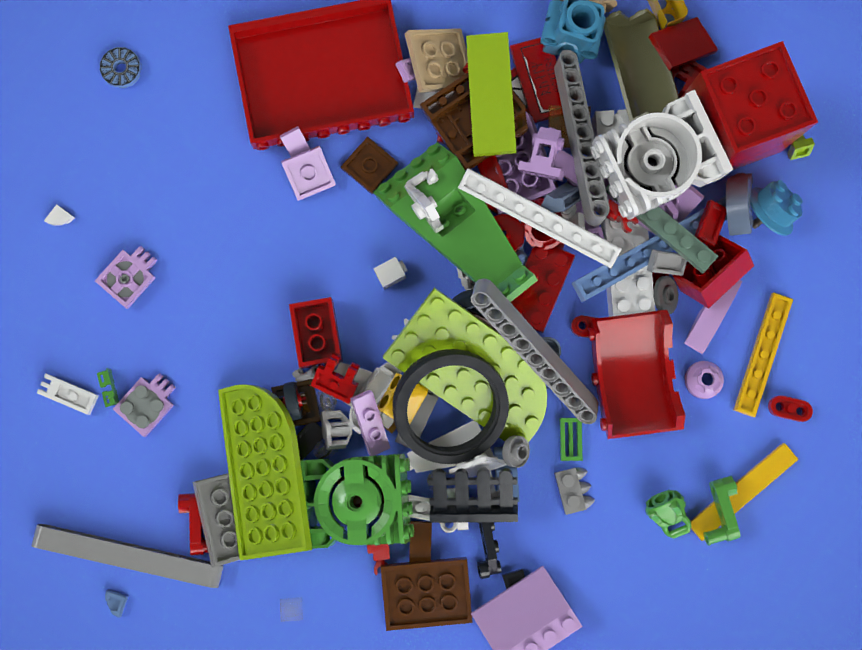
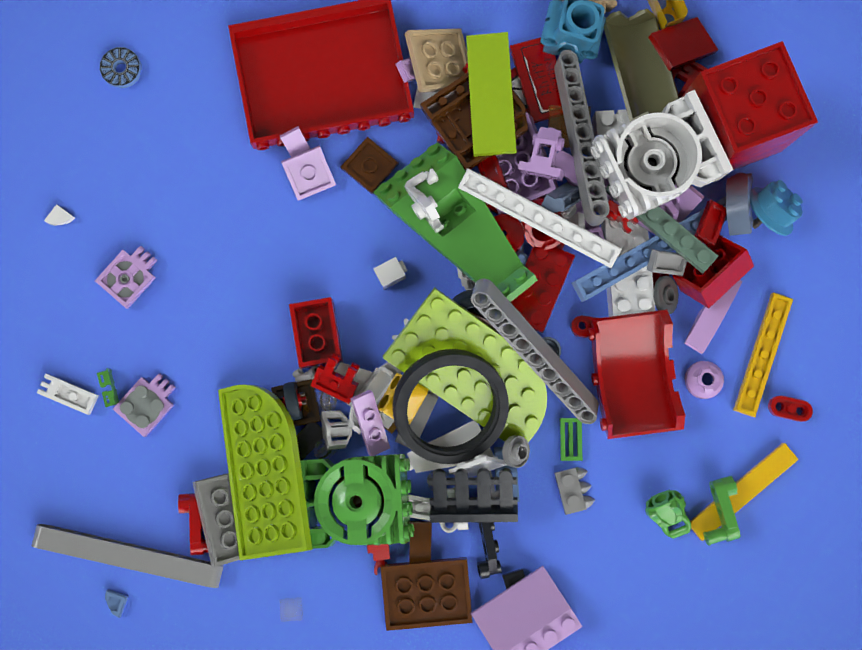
(800, 148): lime tile -> none

